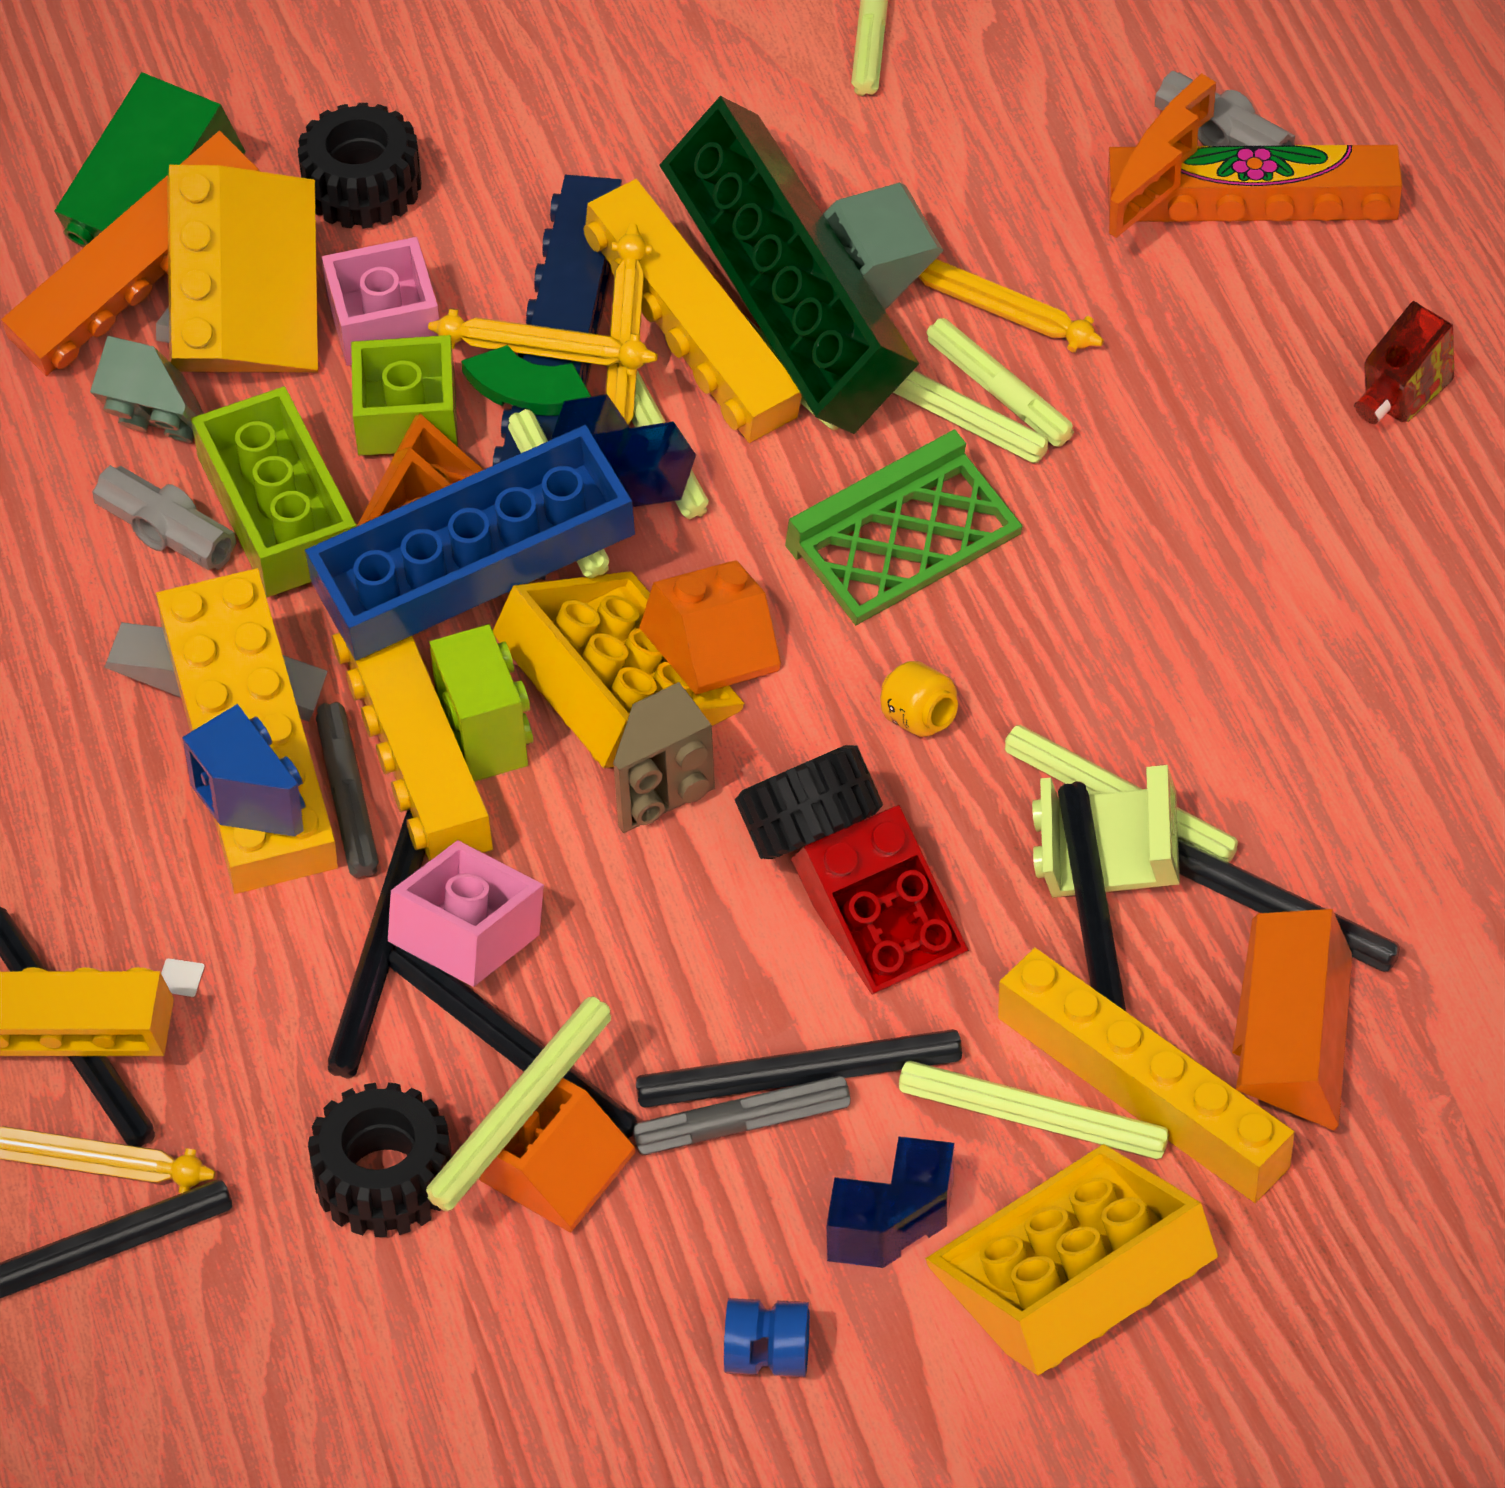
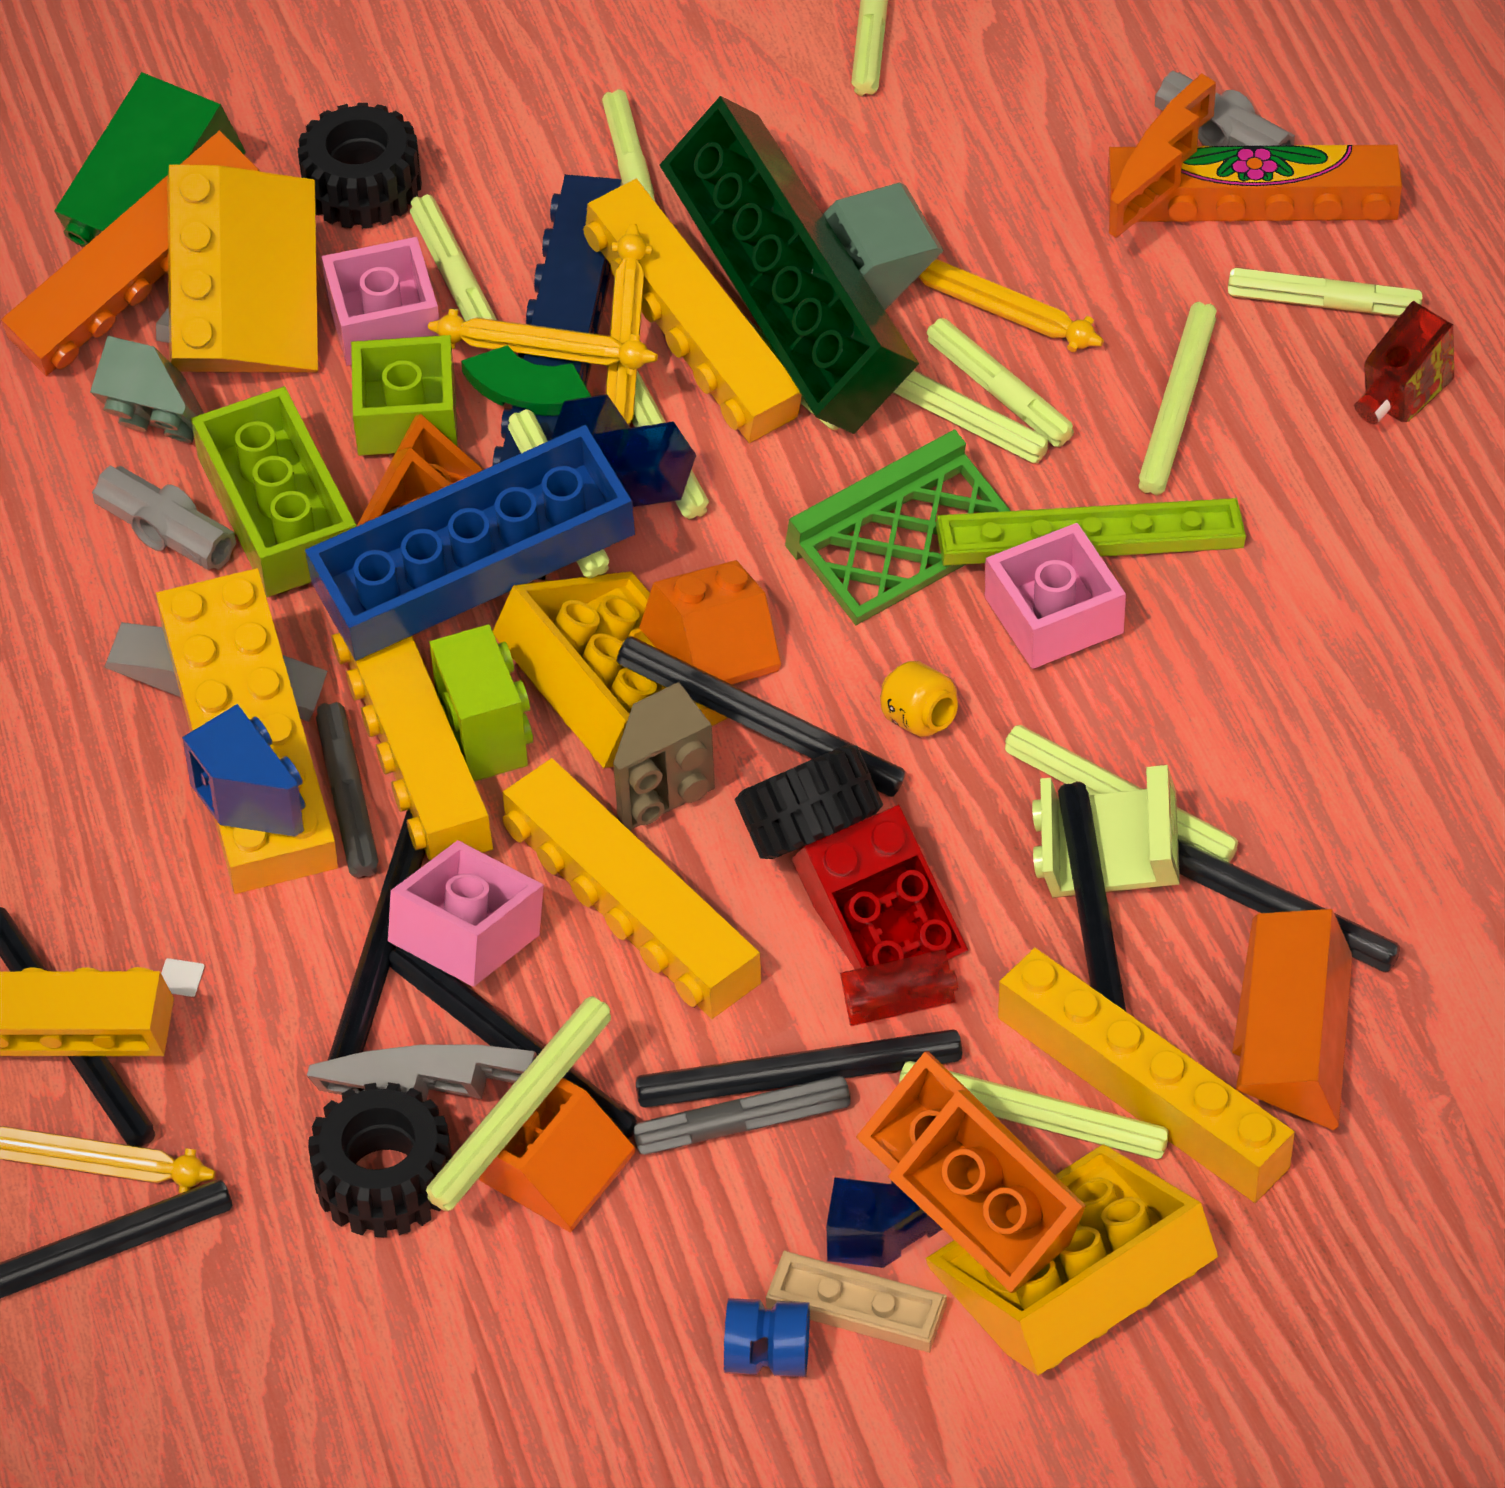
(423, 1067): none -> light grey slope
(449, 259): none -> yellowish green axle
(625, 140): none -> yellowish green axle
(631, 889): none -> yellow brick
(749, 709): none -> black axle
(859, 1301): none -> tan tile
(898, 987): none -> clear red hinge
(972, 1174): none -> orange slope
(1054, 595): none -> bright pink brick
(1110, 528): none -> lime tile
(1177, 398): none -> yellowish green axle
(1321, 292): none -> yellowish green axle

